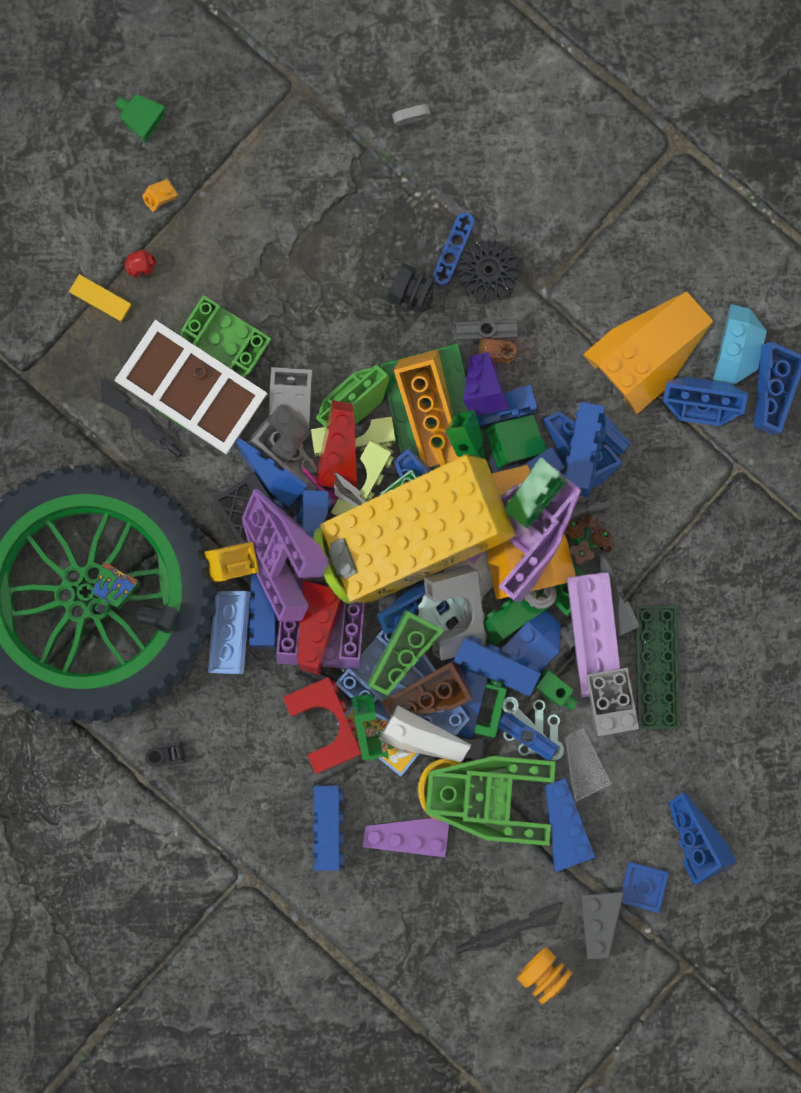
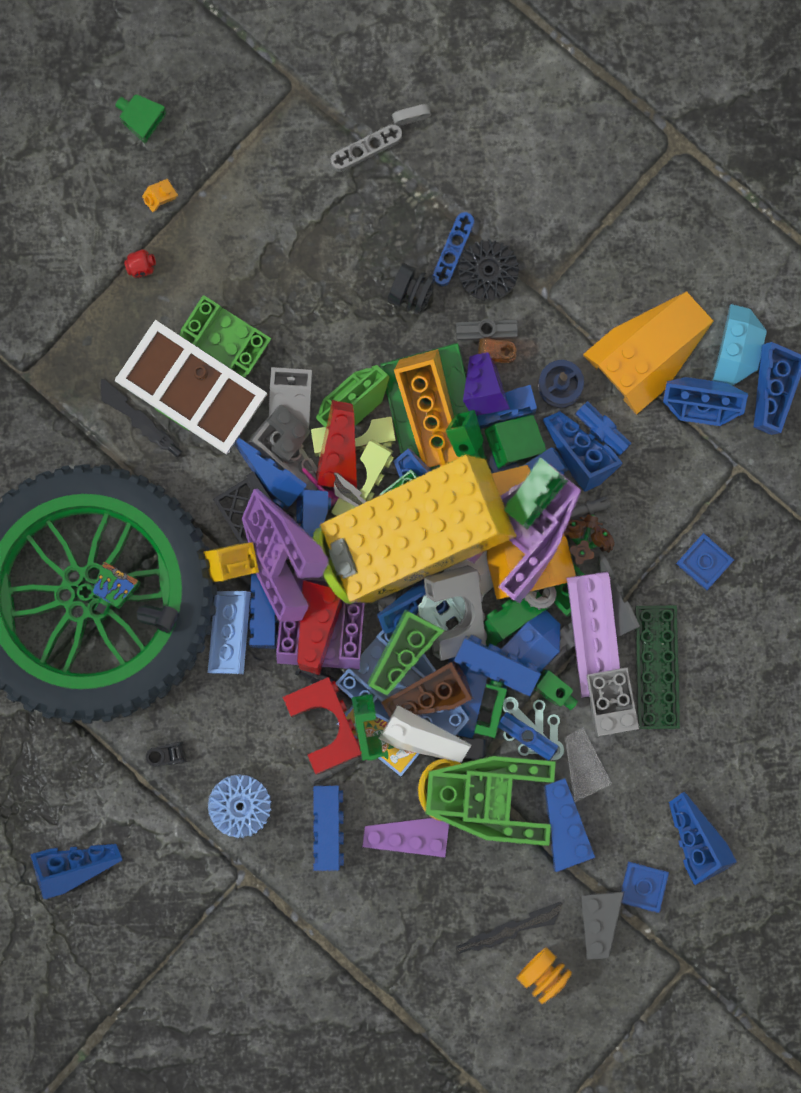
(64, 870): none -> blue wedge
(100, 298): yellow tile -> none
(225, 798): none -> light blue wheel
(364, 144): none -> light grey beam
(560, 383): none -> dark blue wheel
(586, 447): blue wedge -> none
(705, 561): none -> blue tile

